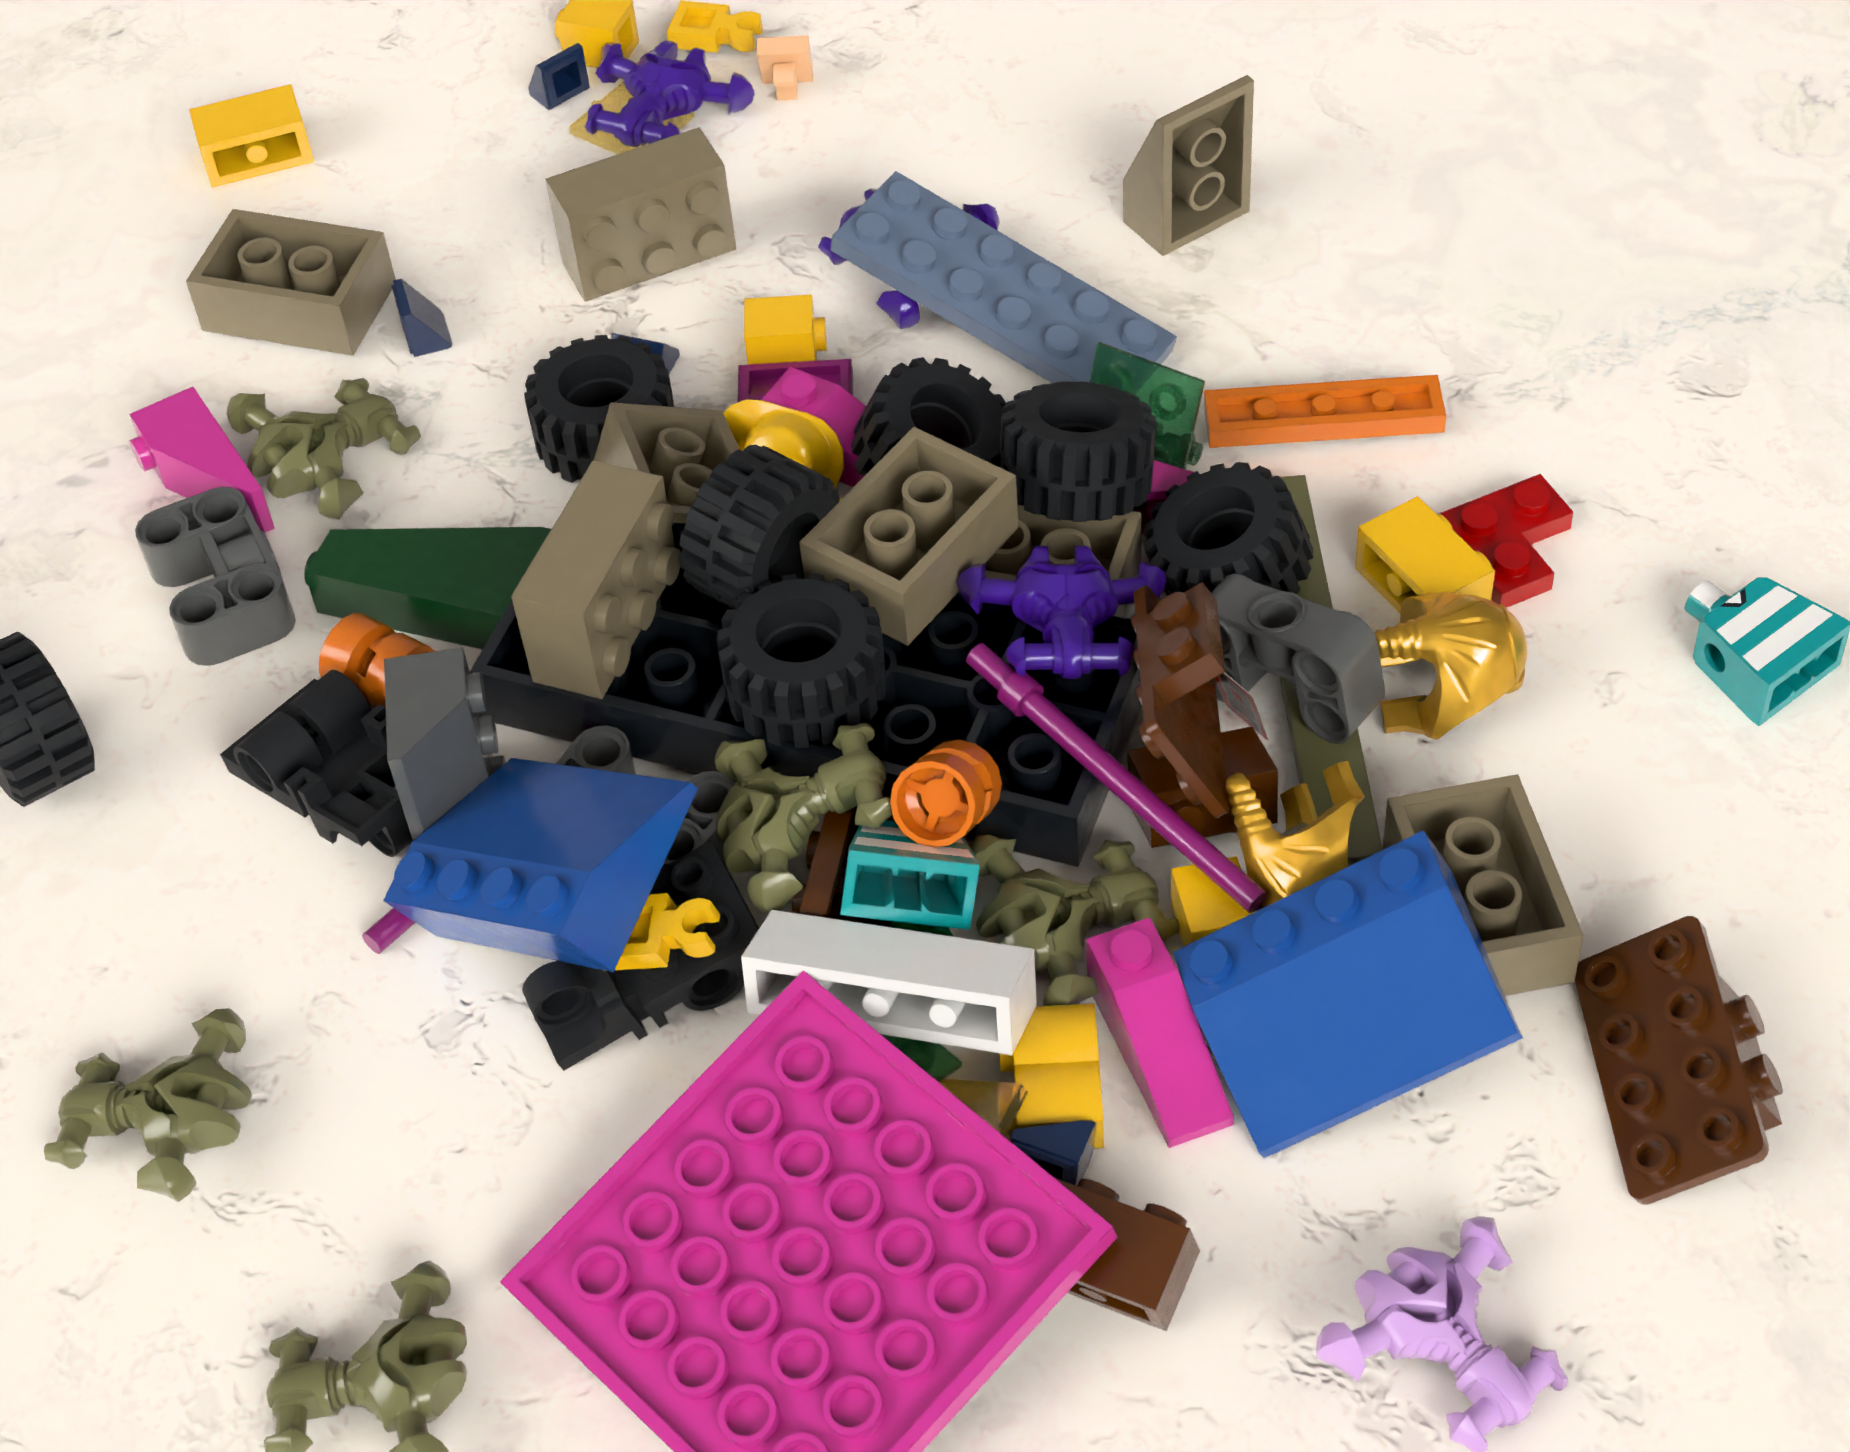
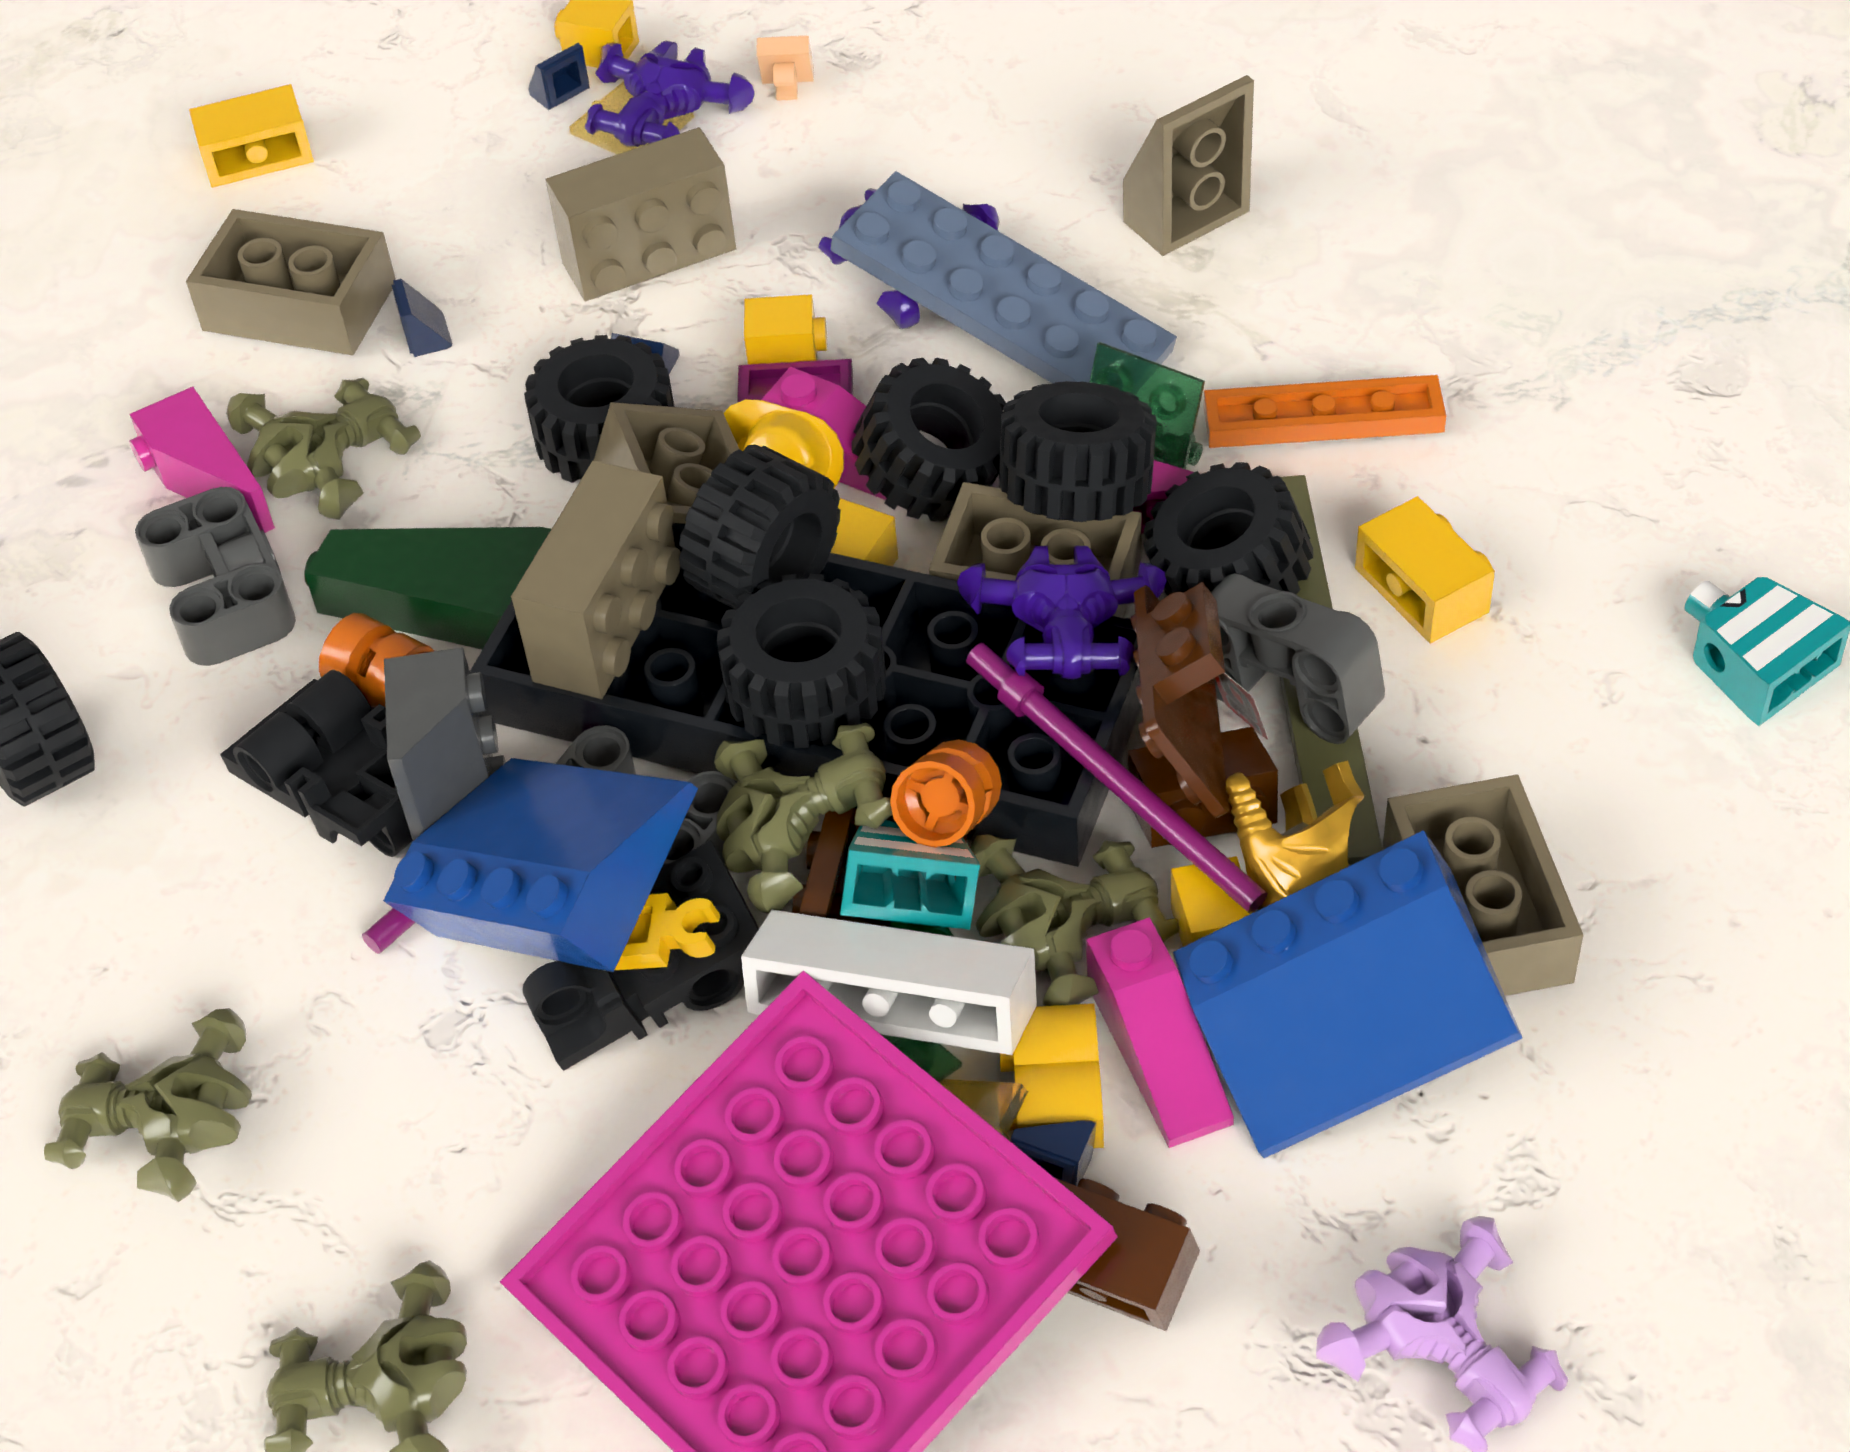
(711, 25): yellow plate -> none
(914, 530): dark tan brick -> none
(1475, 654): pearl gold piece -> none
(1505, 527): red plate -> none
(1677, 1061): reddish brown bracket -> none

